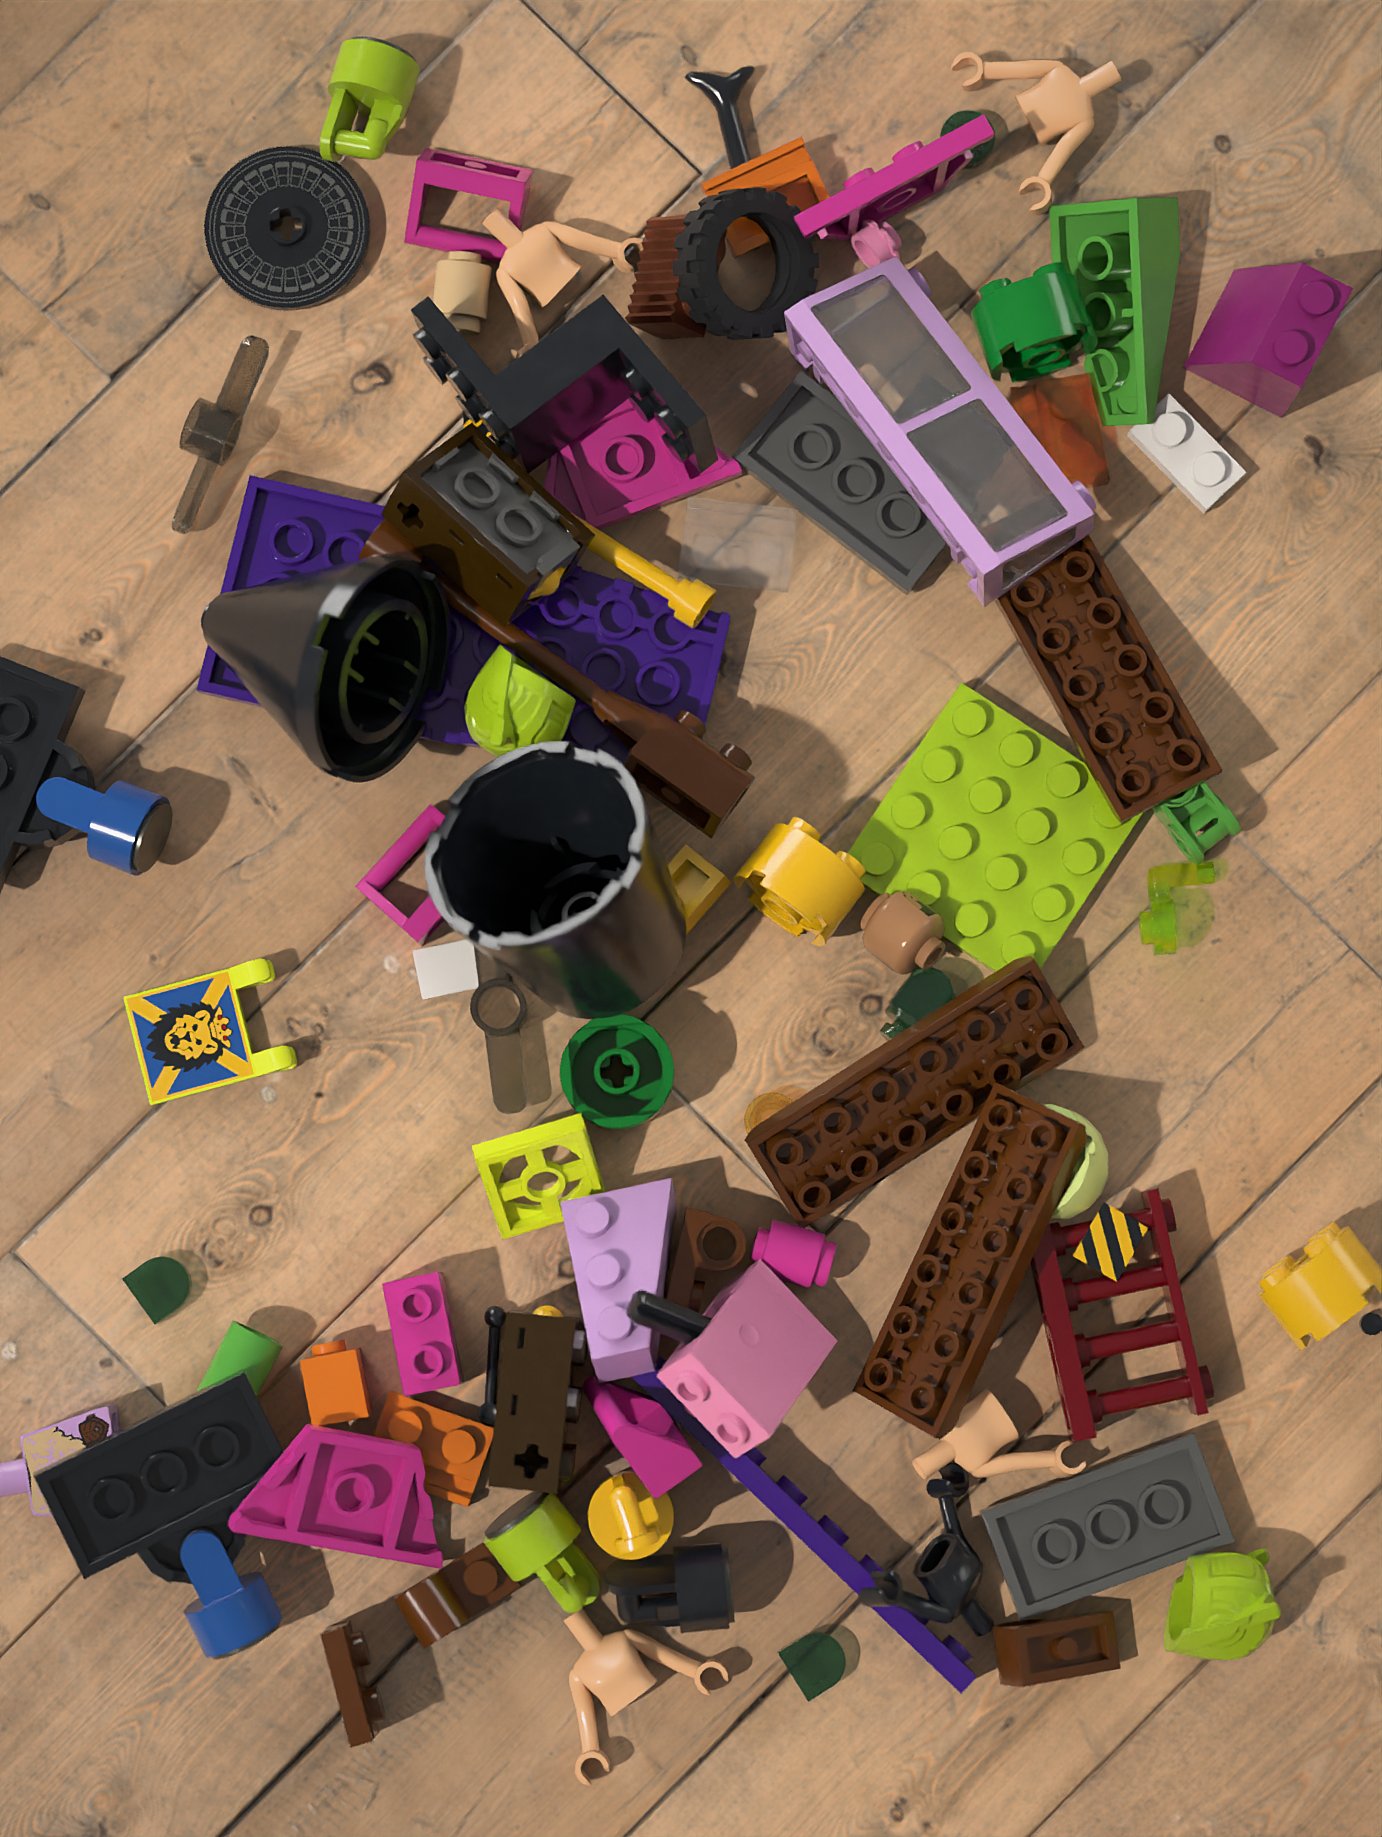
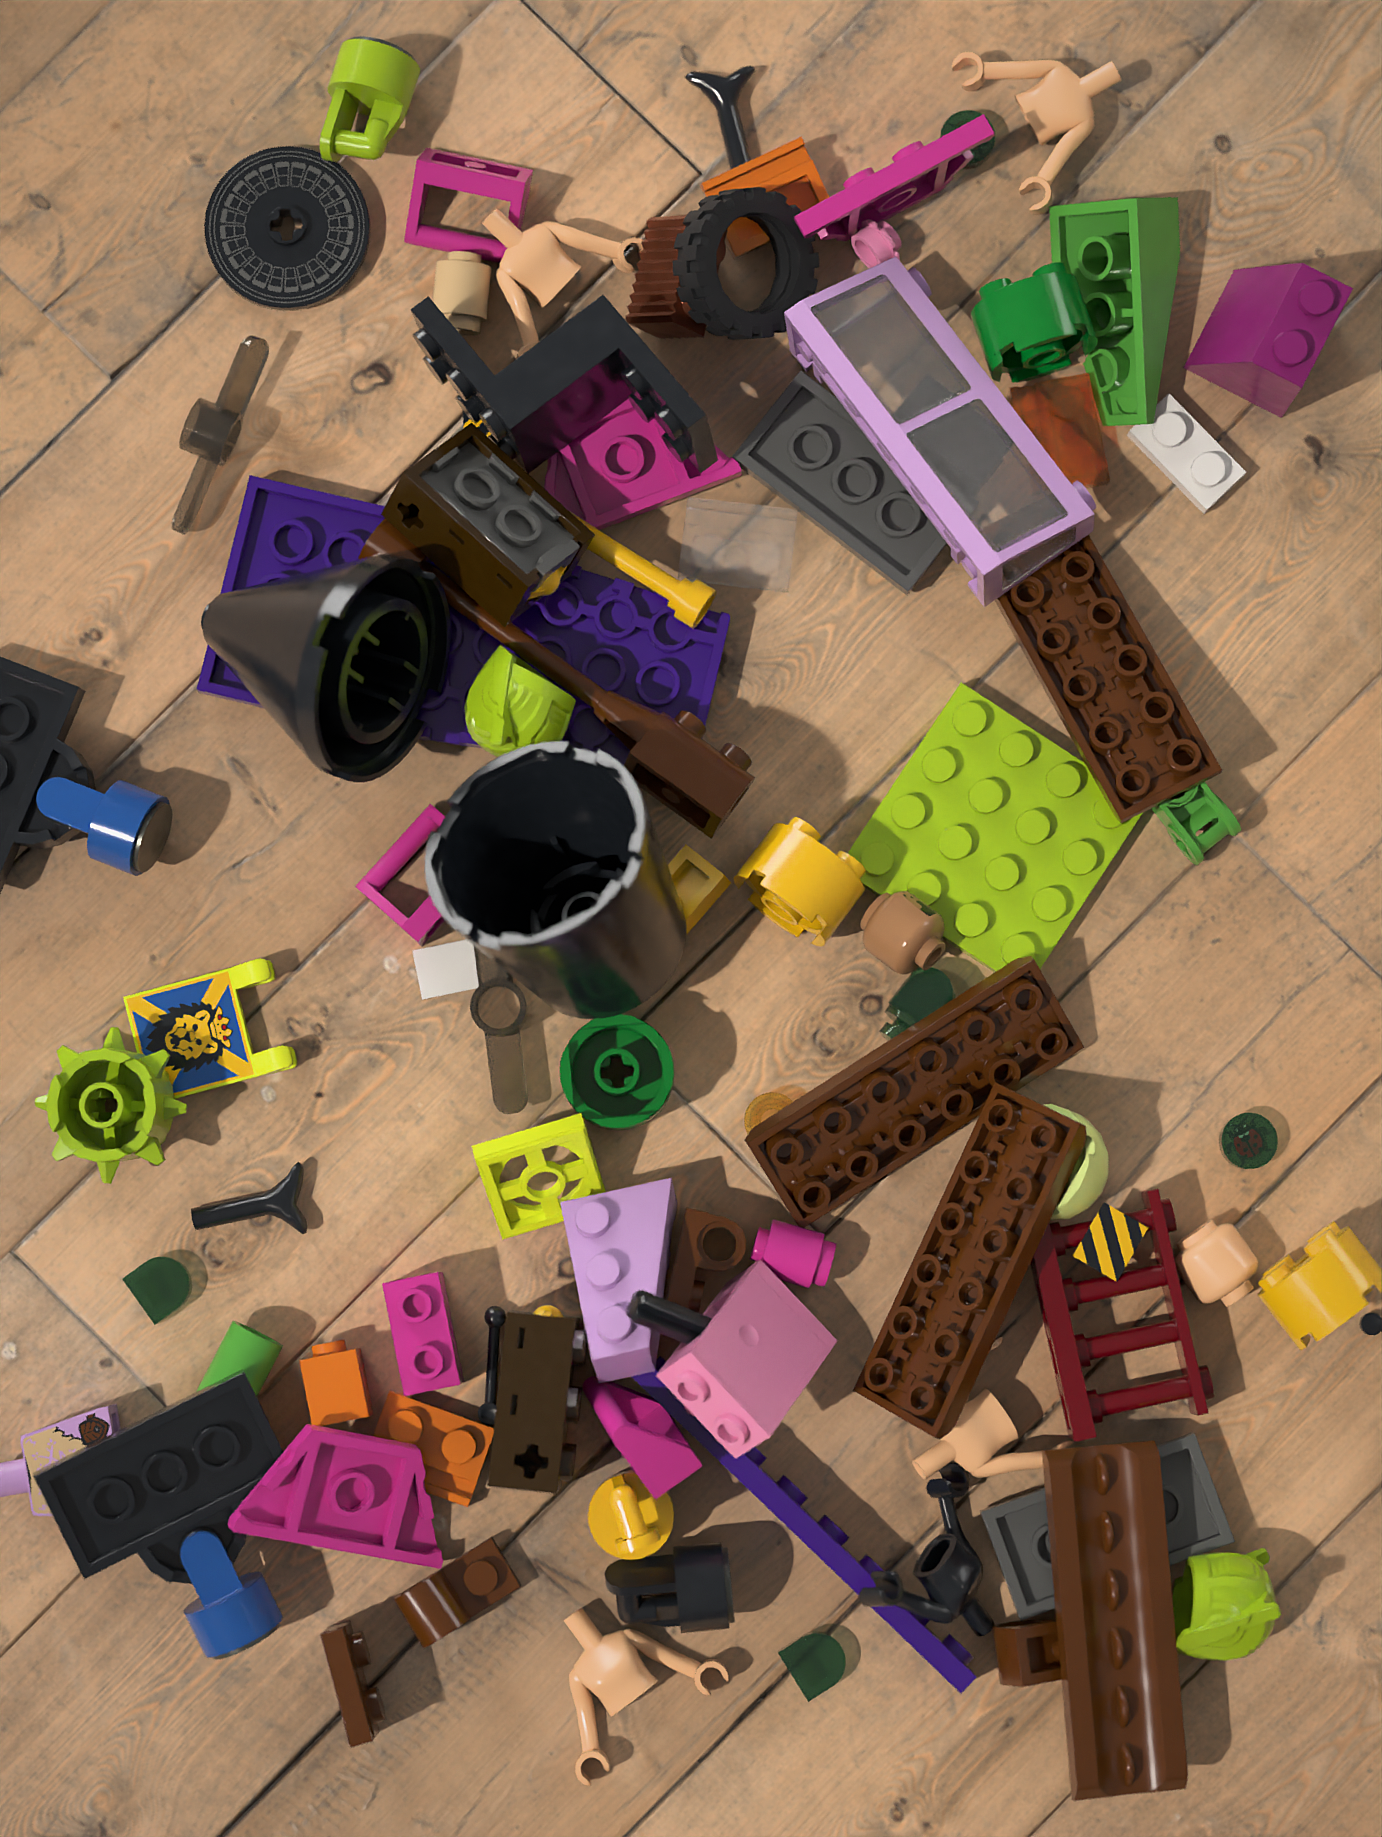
(79, 1097): none -> lime brick
(278, 1202): none -> black piece
(540, 1538): lime piece -> none
(1115, 1620): none -> reddish brown plate
(1159, 923): clear neon green plate -> none
(1216, 1263): none -> light nougat head
(1248, 1141): none -> clear green tile

